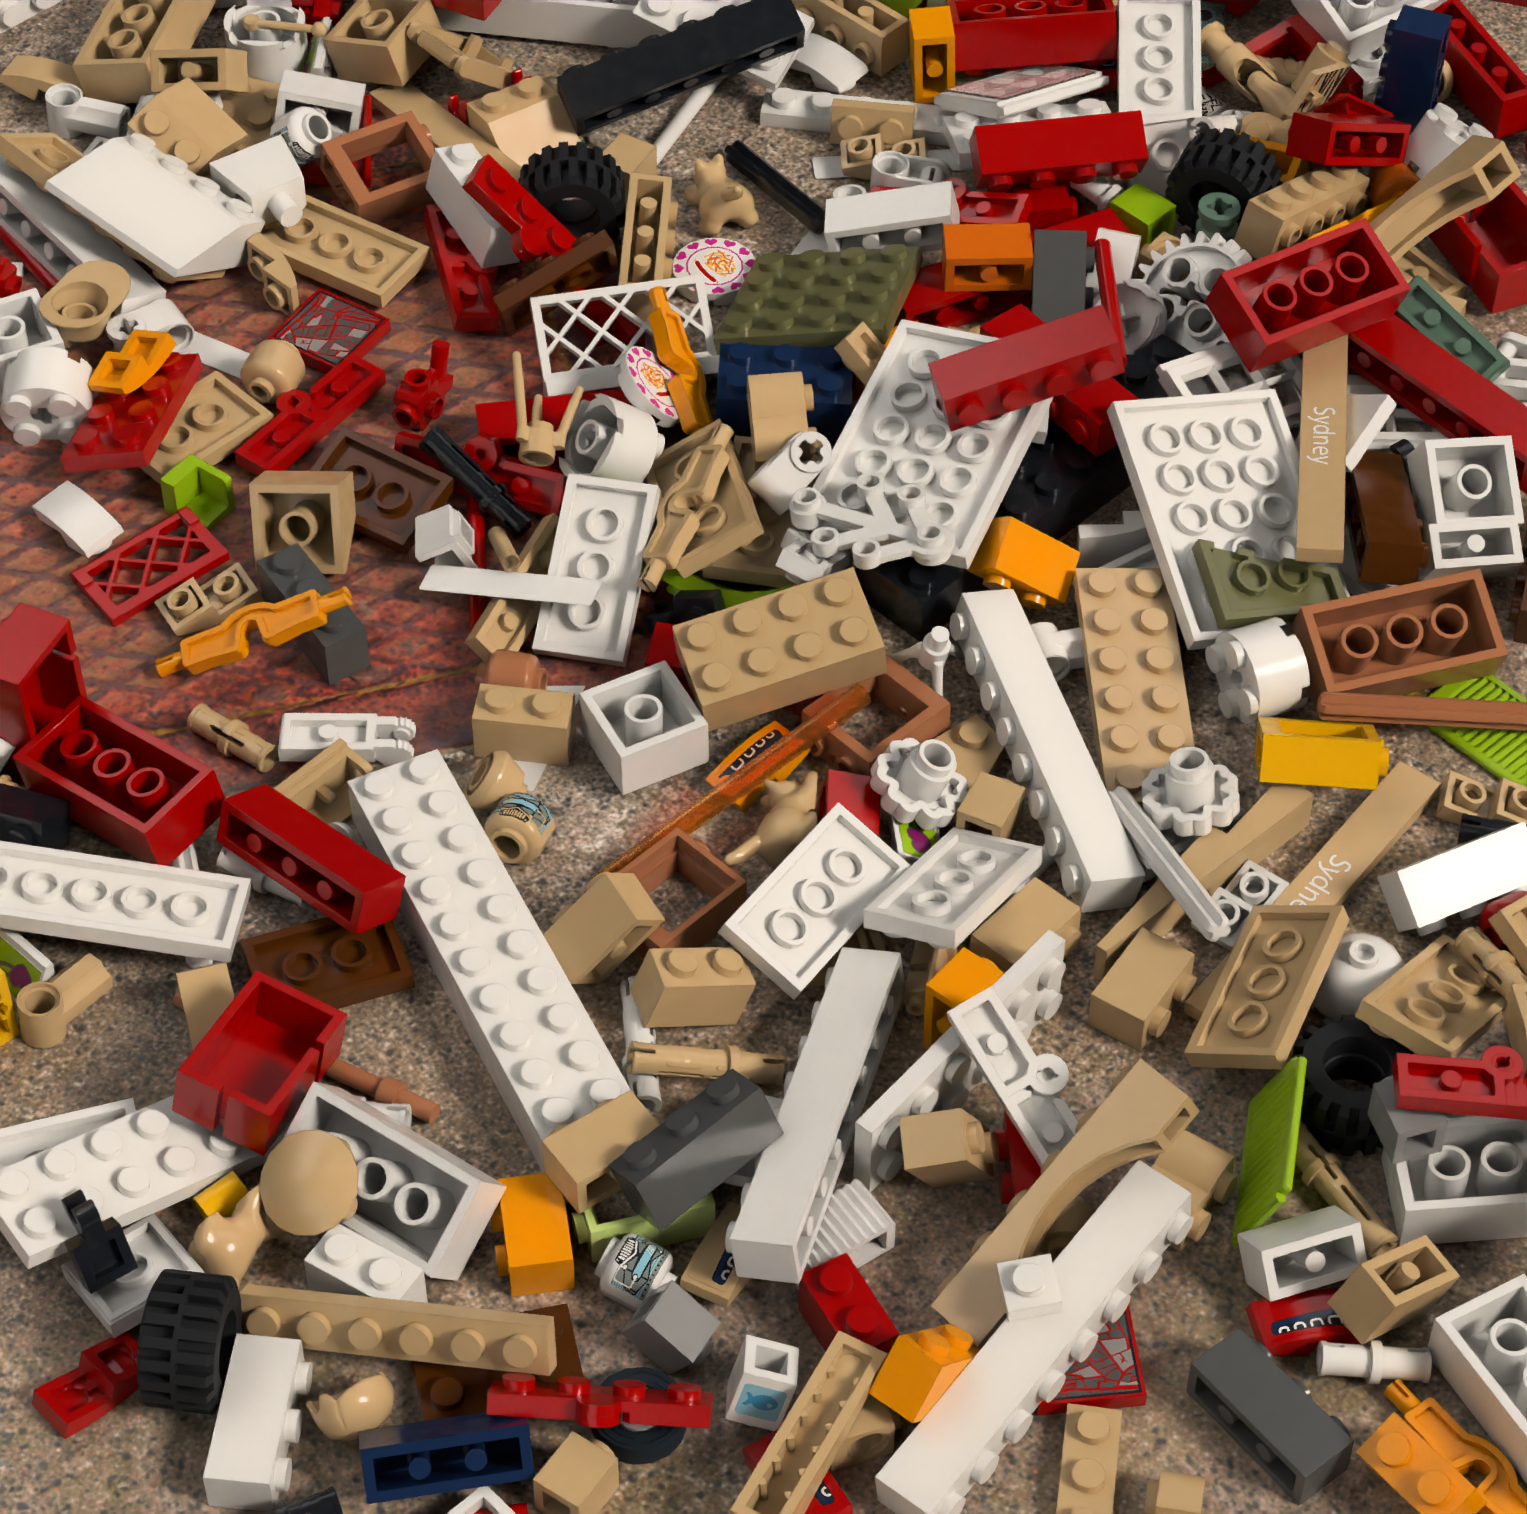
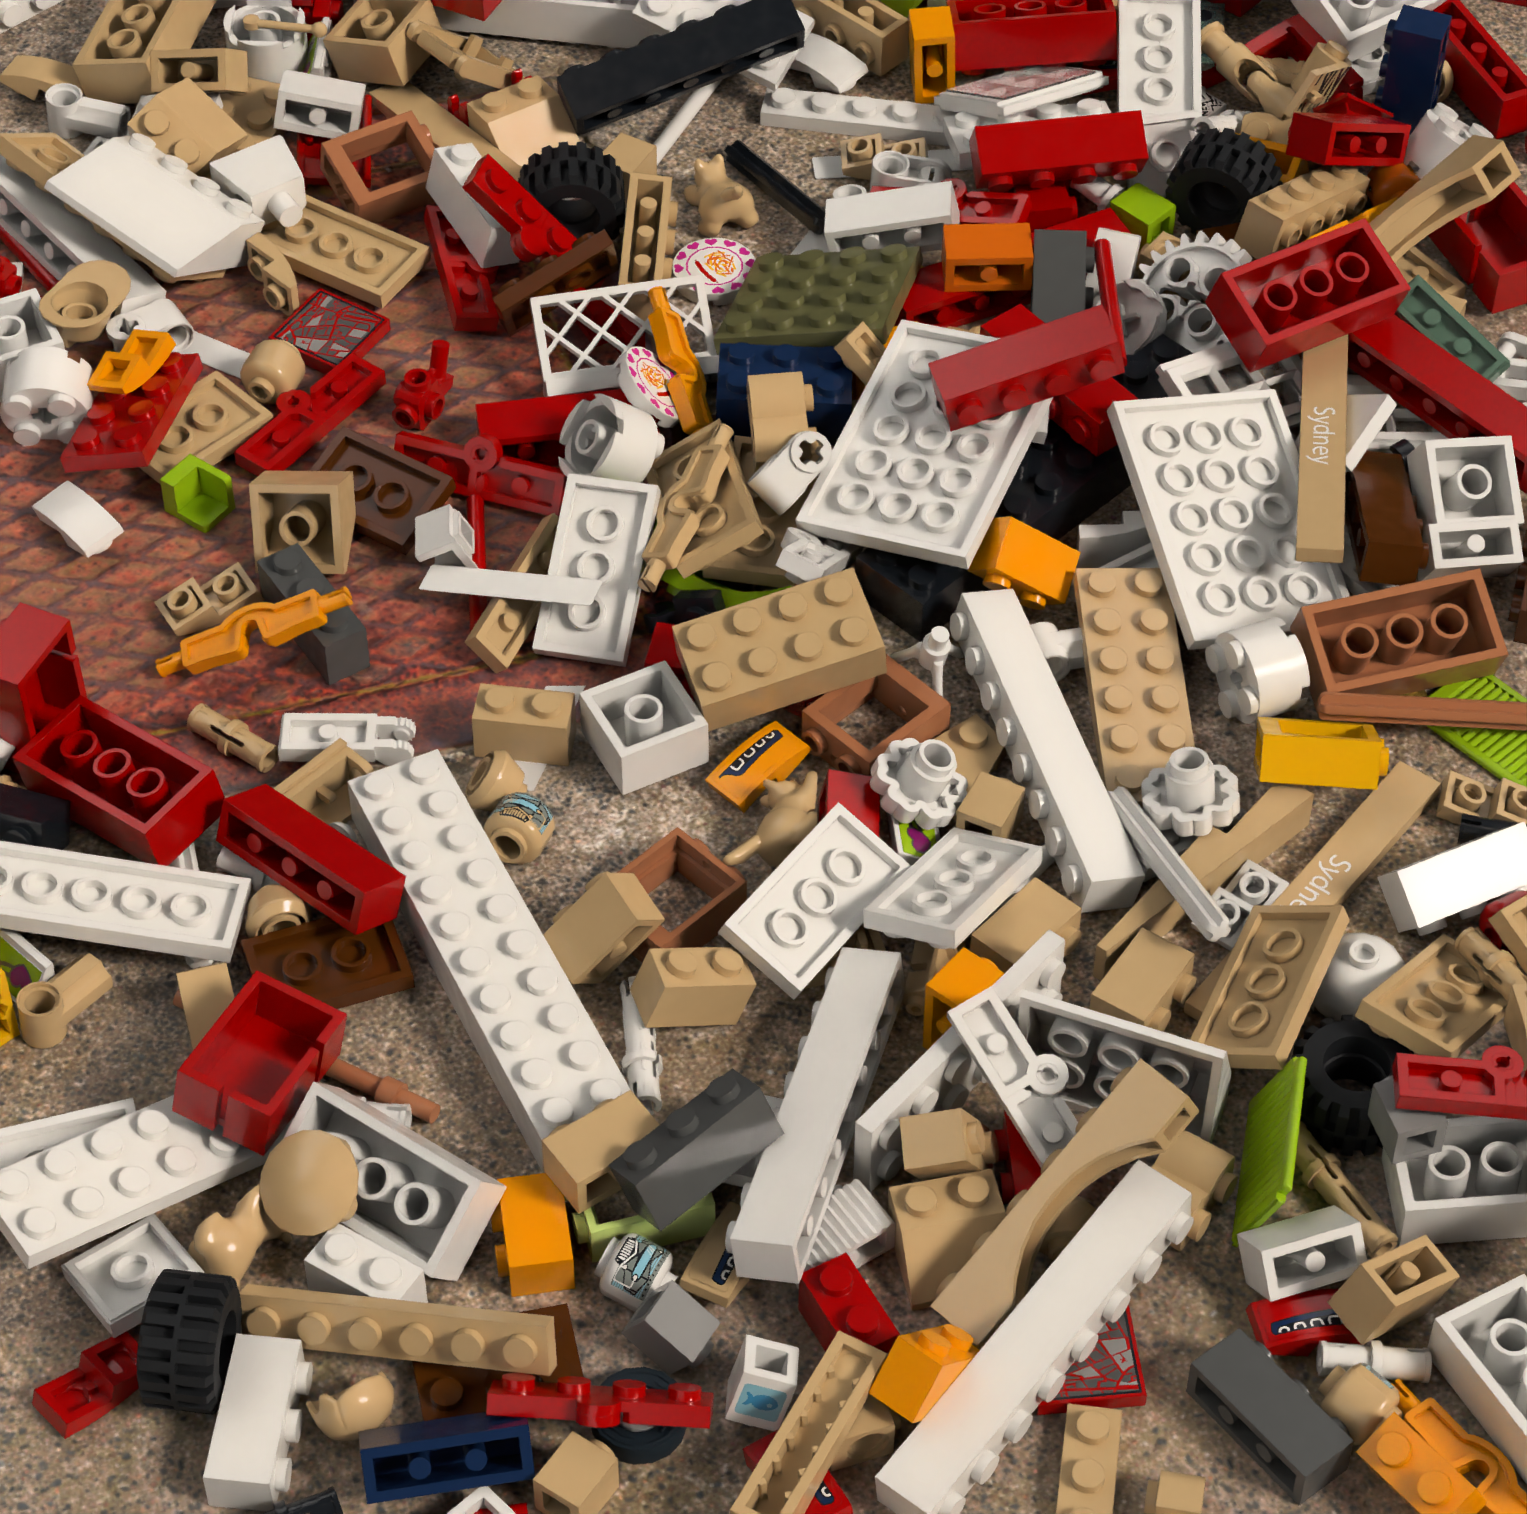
(100, 1249): black plate -> none
(144, 595): red window -> none
(221, 1196): yellow hinge -> none
(275, 909): none -> tan cone
(303, 132): white head -> none
(489, 494): black pin -> none
(504, 549): tan piece -> none
(512, 669): nougat head -> none
(537, 437): tan plant -> none
(703, 1062): tan pin -> none
(752, 773): clear orange piece -> none
(866, 118): tan plate -> none
(926, 541): white plant -> none
(939, 1227): none -> tan slope
(1029, 1287): white plate -> none
(1102, 1046): none -> white slope
(1218, 214): sand green wheel -> none
(1255, 588): olive wing -> none
(1359, 1399): none -> tan head

